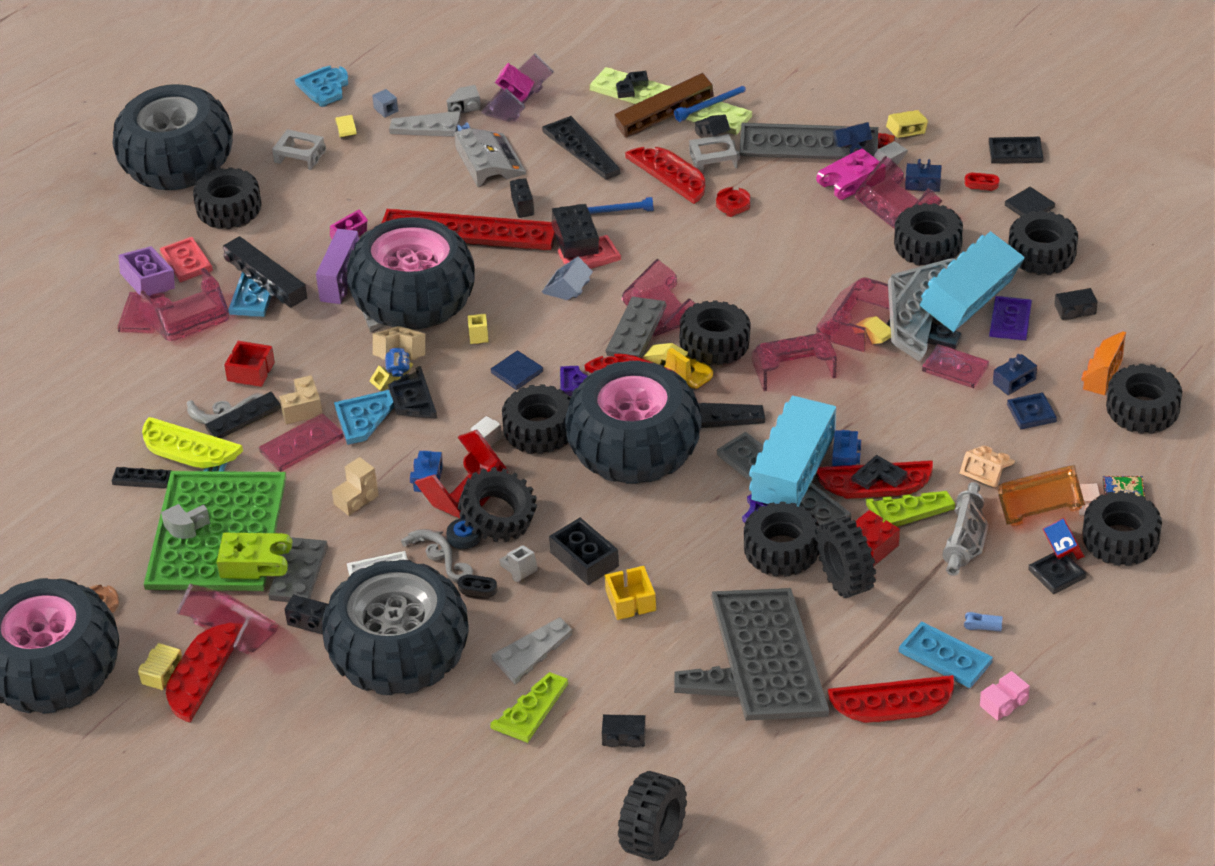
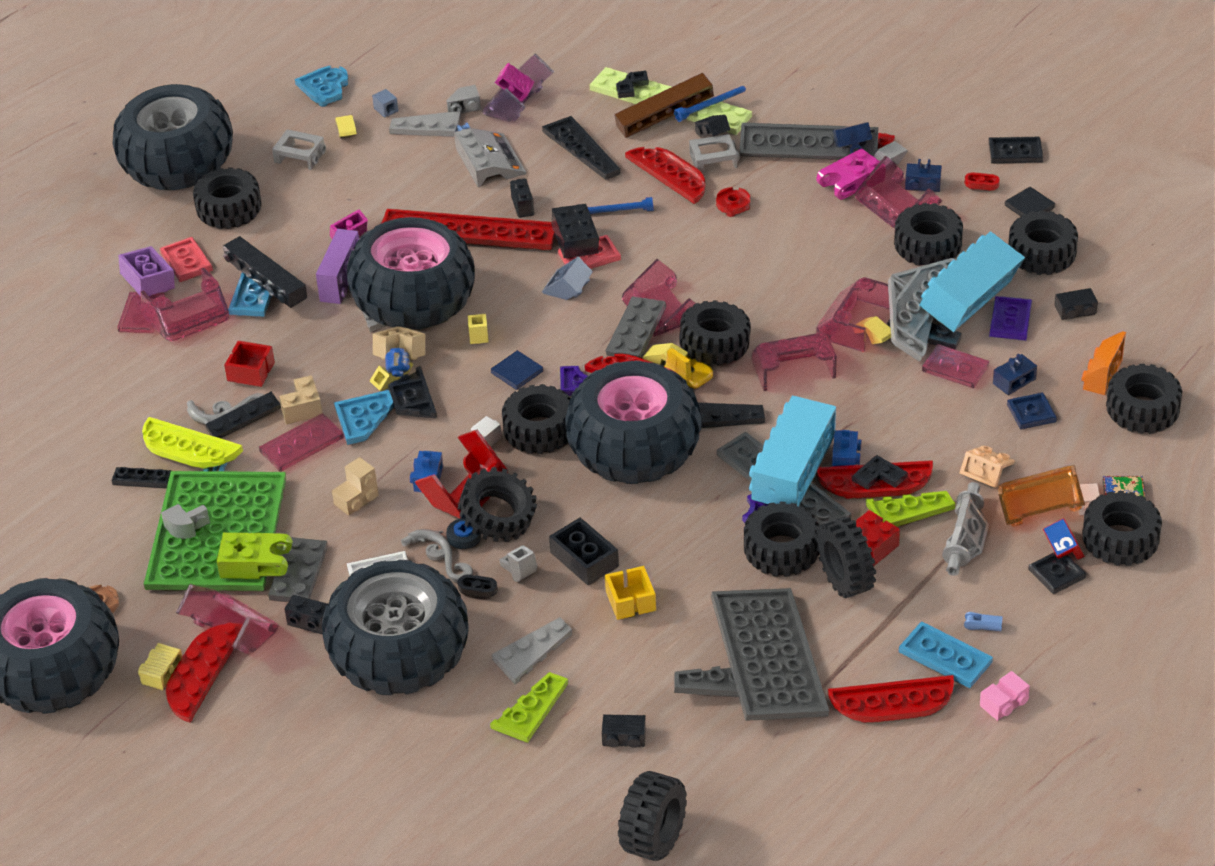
(907, 123): light yellow brick -> none

